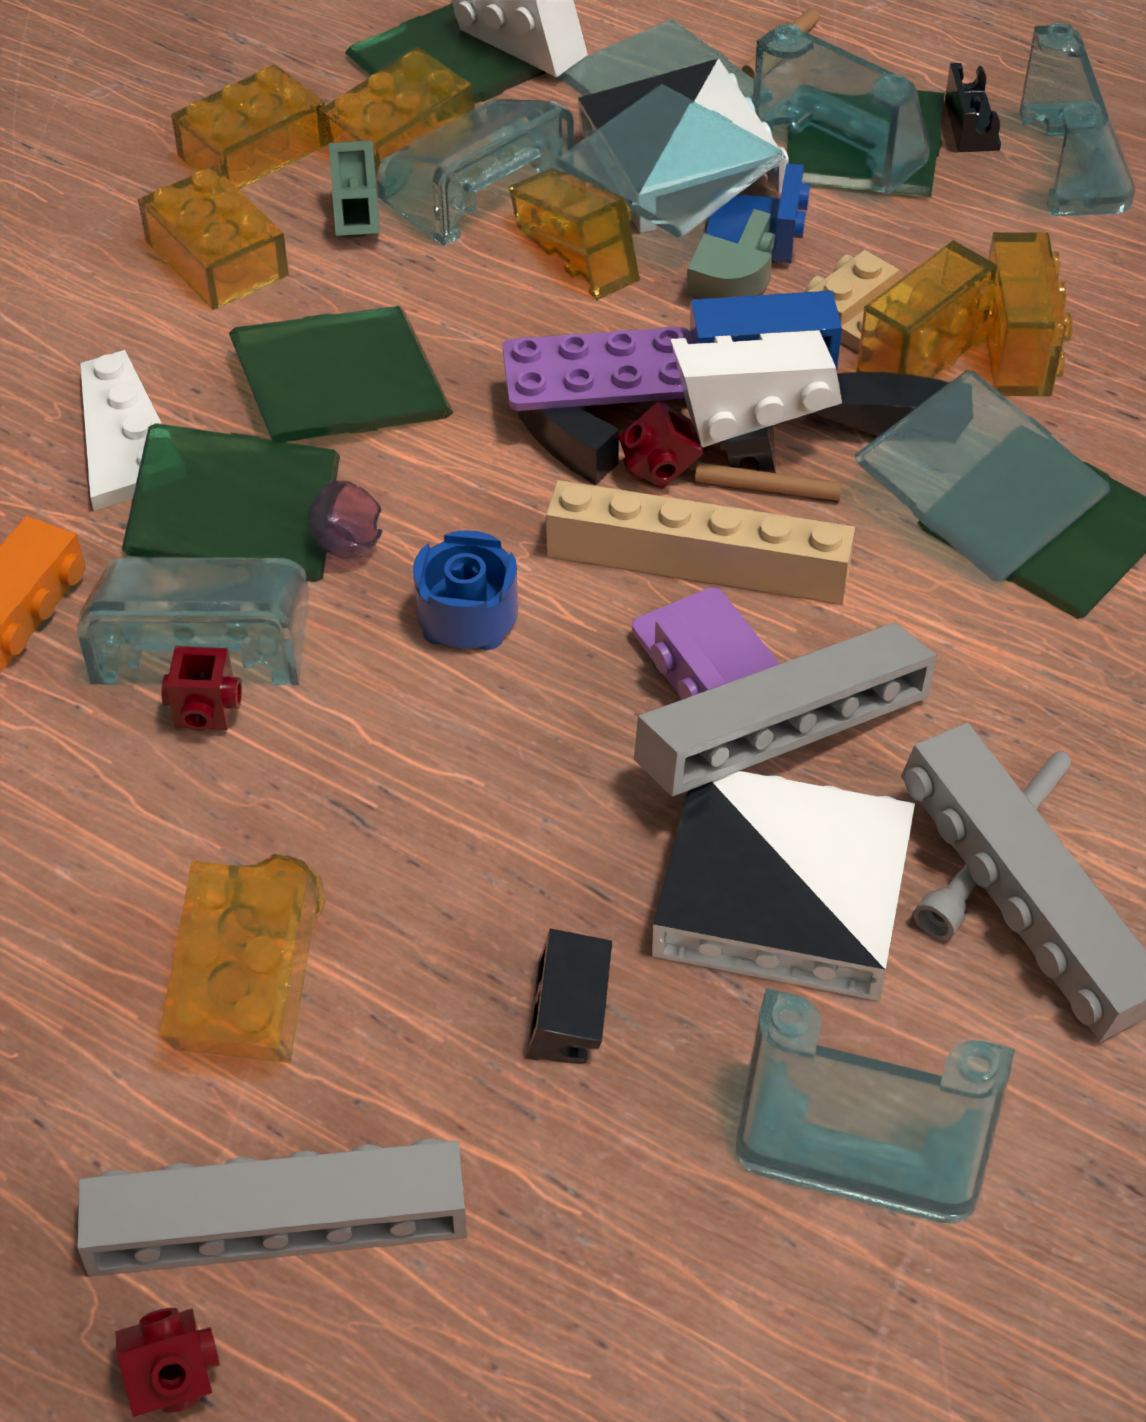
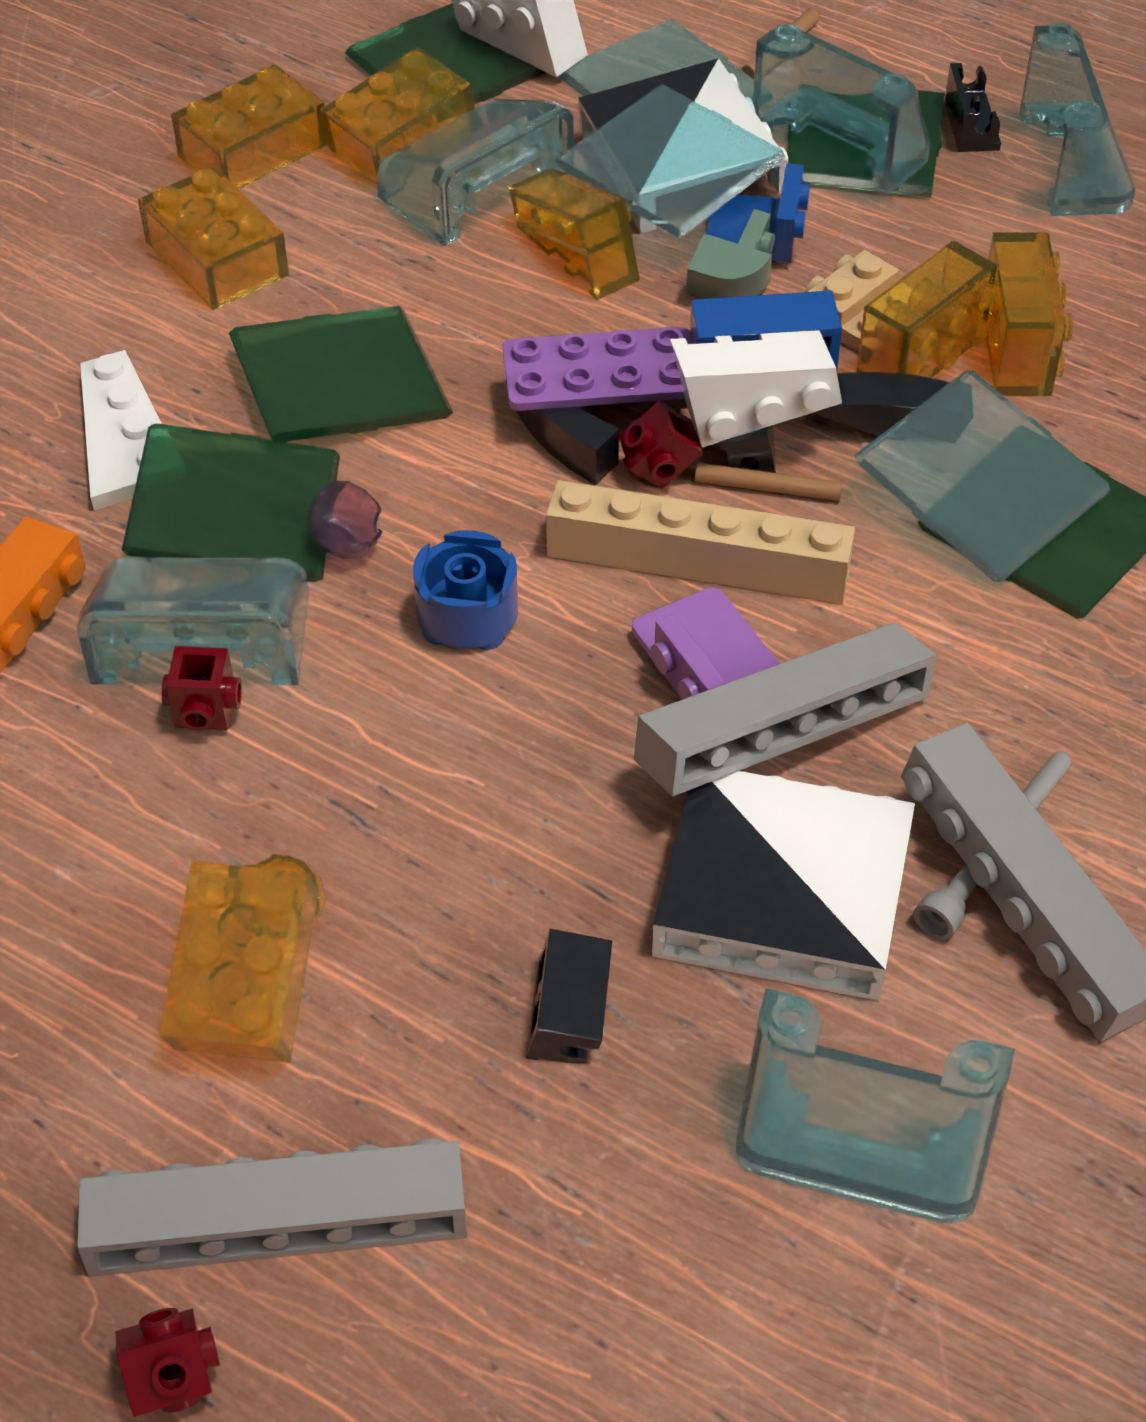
(354, 187): sand green brick -> none

